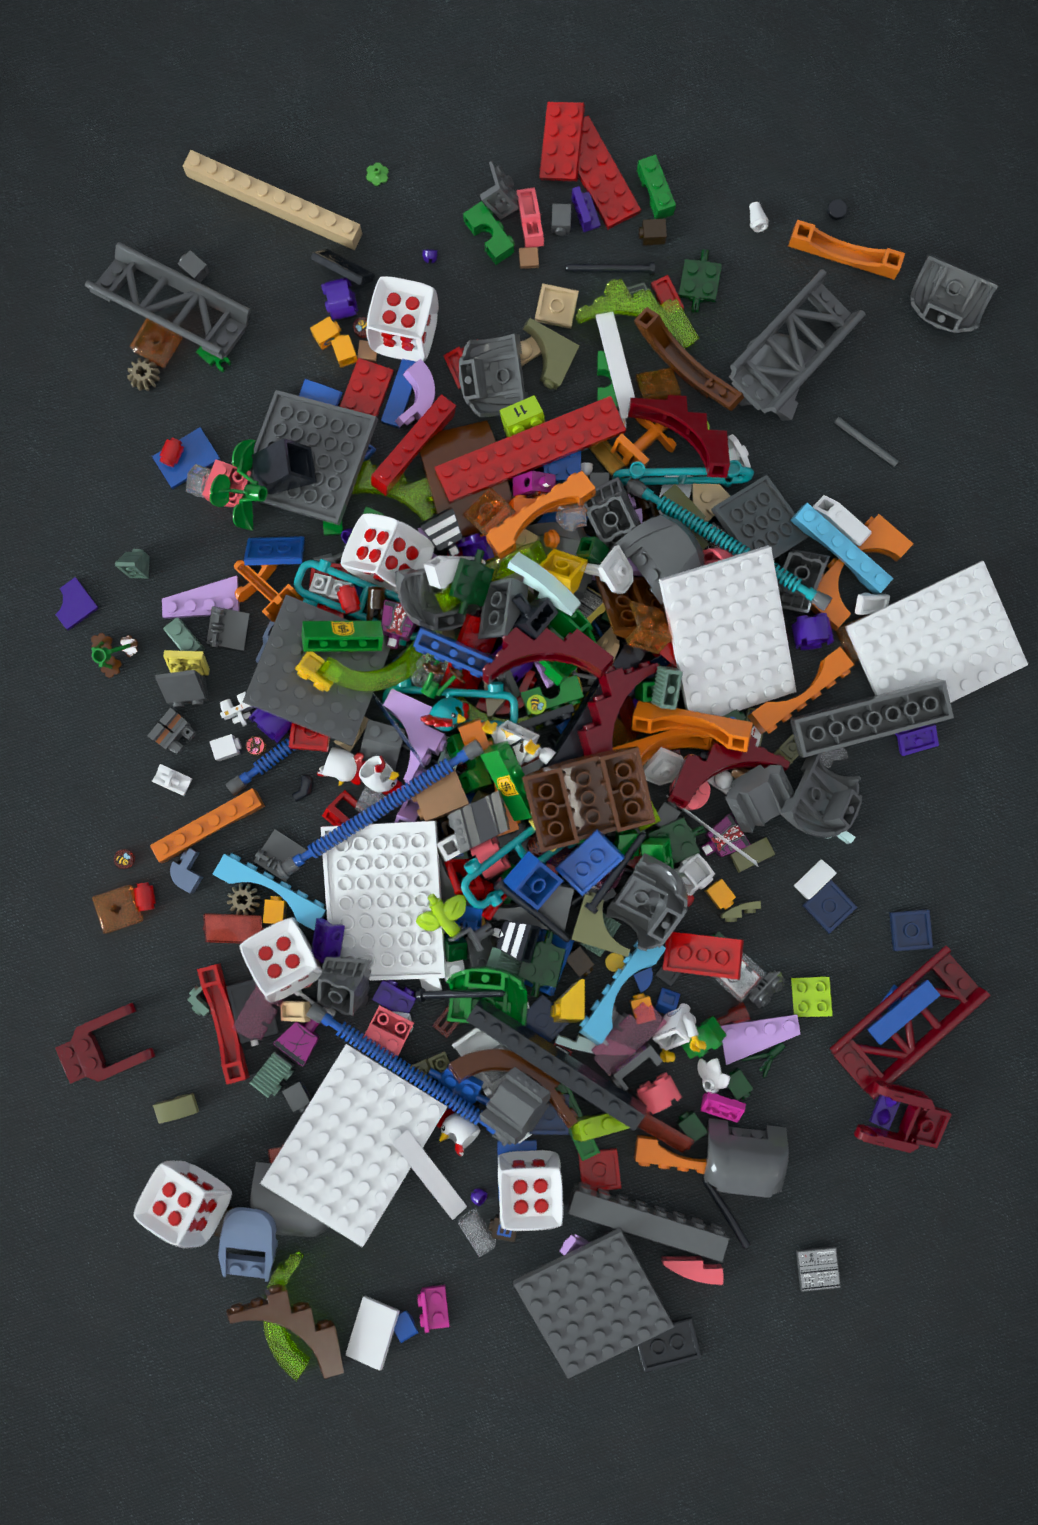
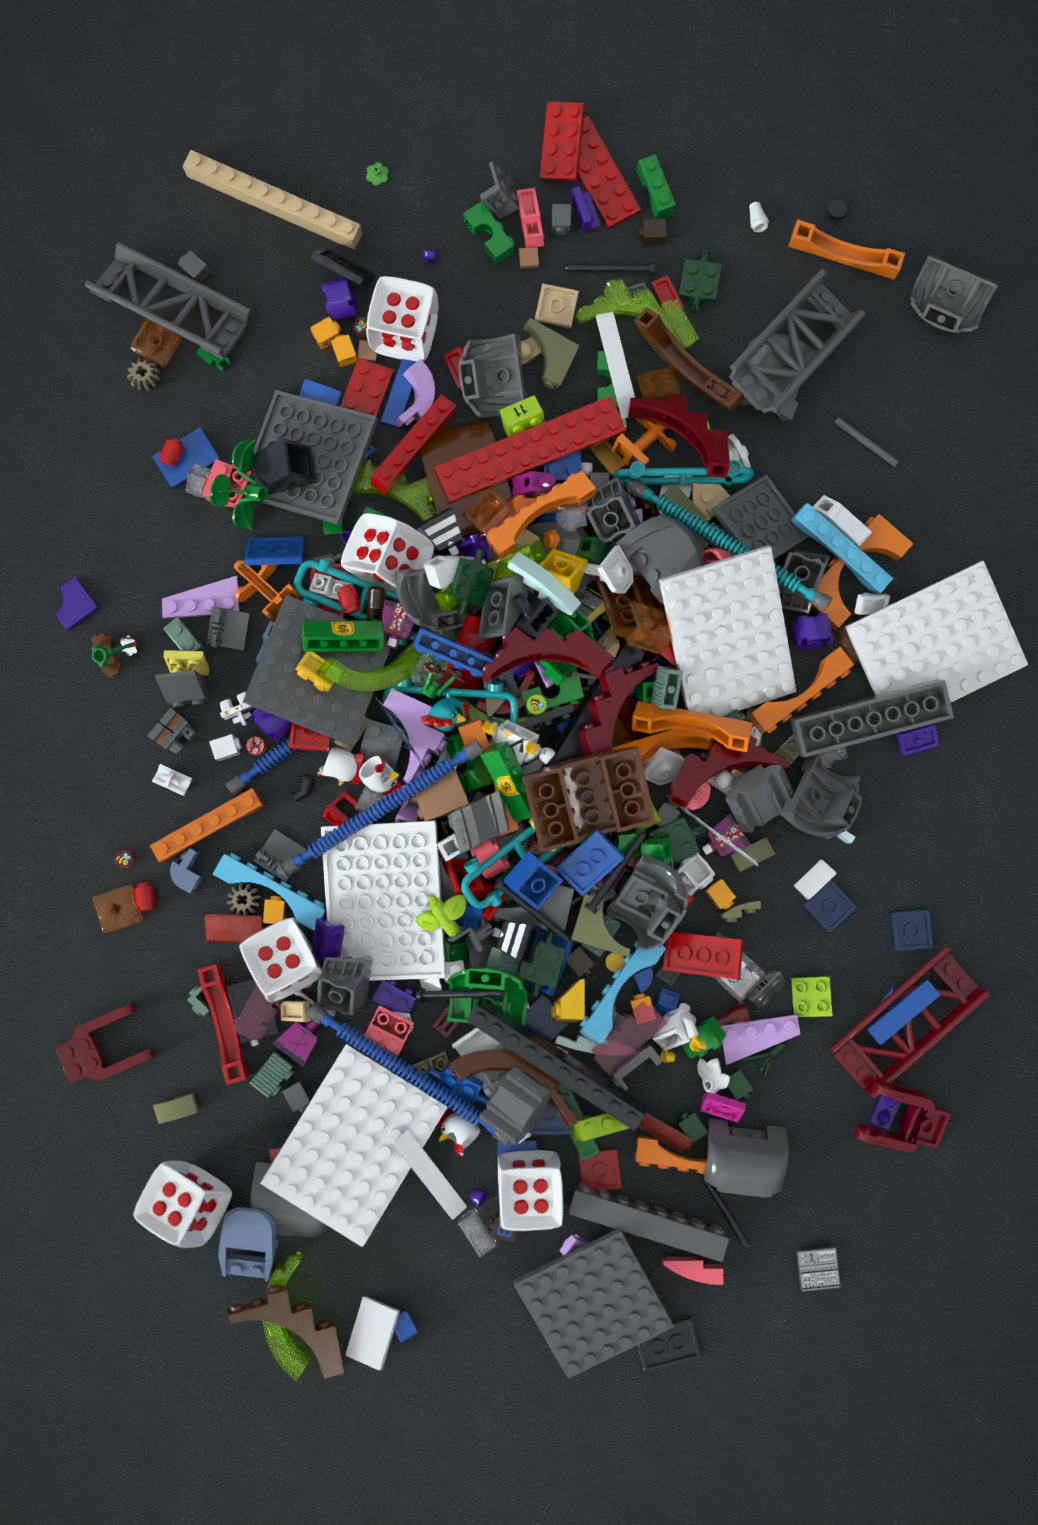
(134, 564): sand green slope -> none
(434, 1307): dark pink bracket -> none
(658, 1094): coral brick -> none

